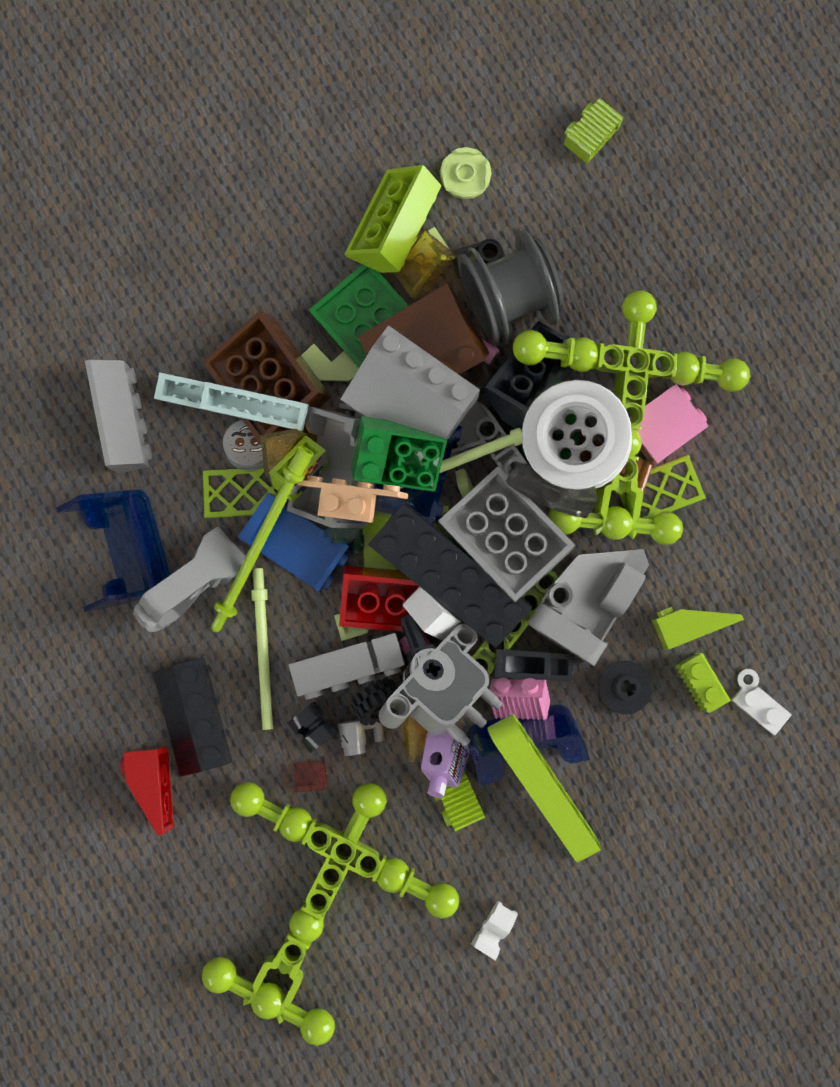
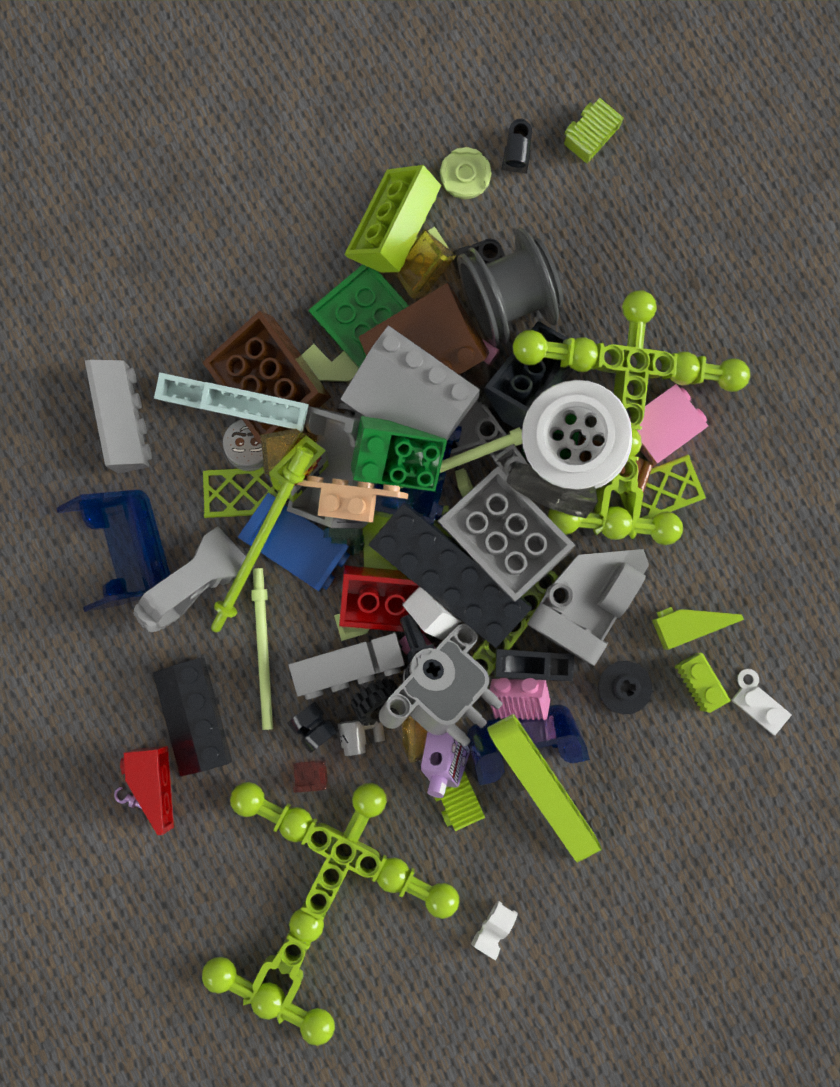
(131, 799): none -> lavender hand
(517, 150): none -> black piece

